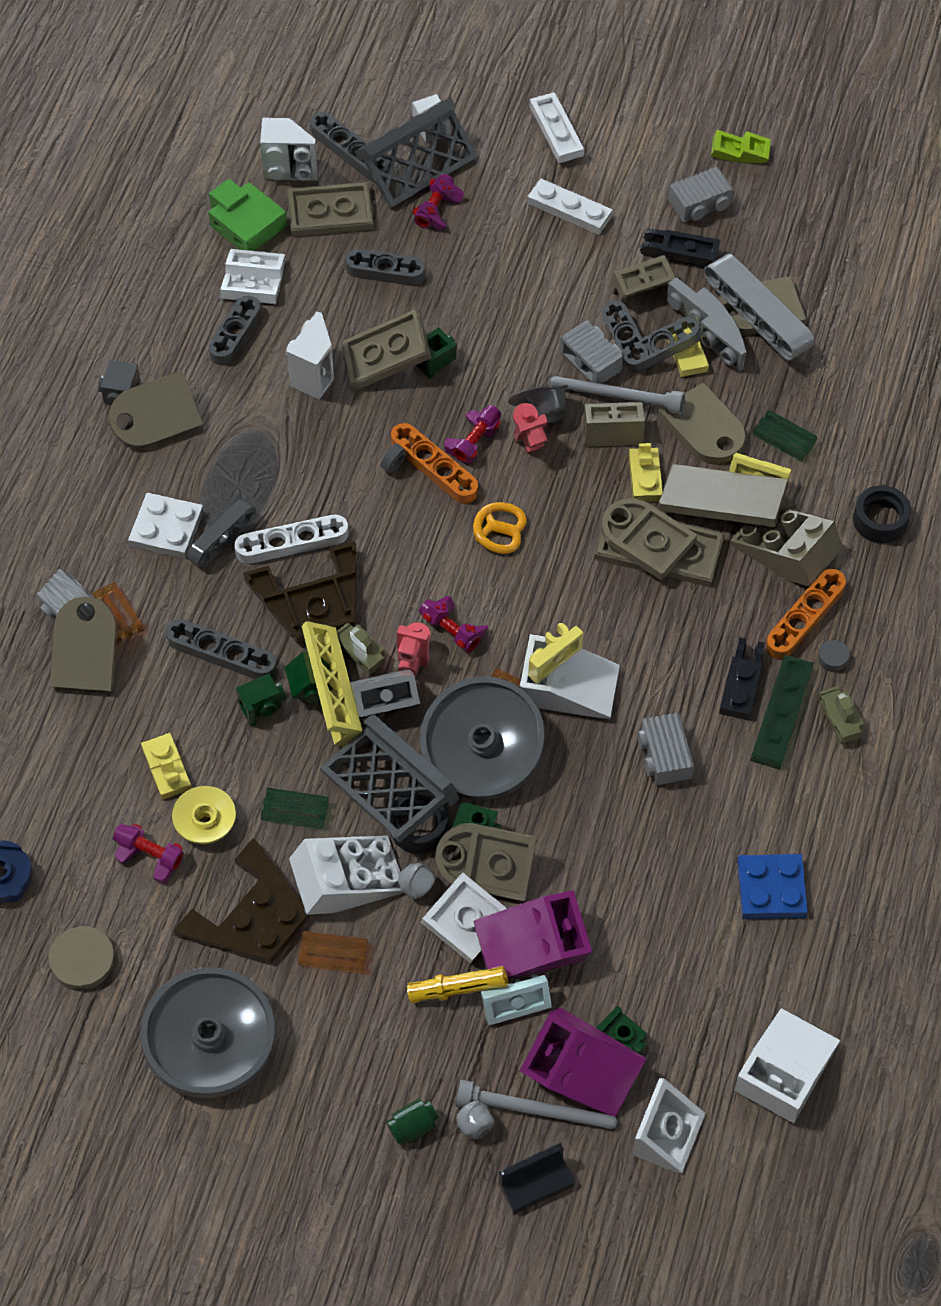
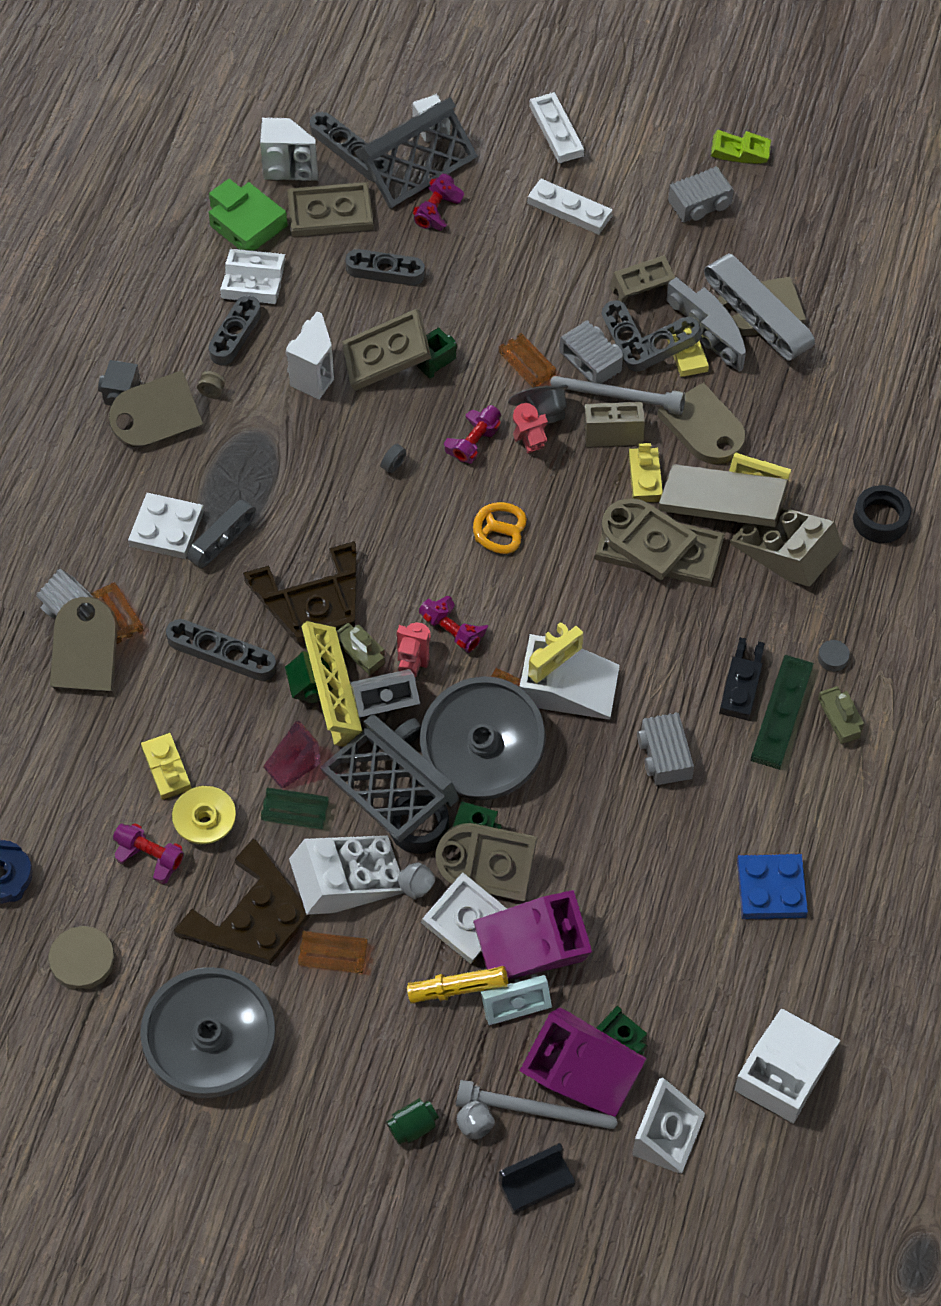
(211, 384): none -> dark tan bush
(260, 698): dark green brick -> none
(292, 543): white beam -> none
(293, 756): none -> clear pink slope
(409, 730): none -> dark grey tile
(436, 461): orange beam -> none
(531, 357): none -> clear orange tile
(680, 246): black hinge -> none
(787, 432): clear green tile -> none
(802, 611): orange beam -> none

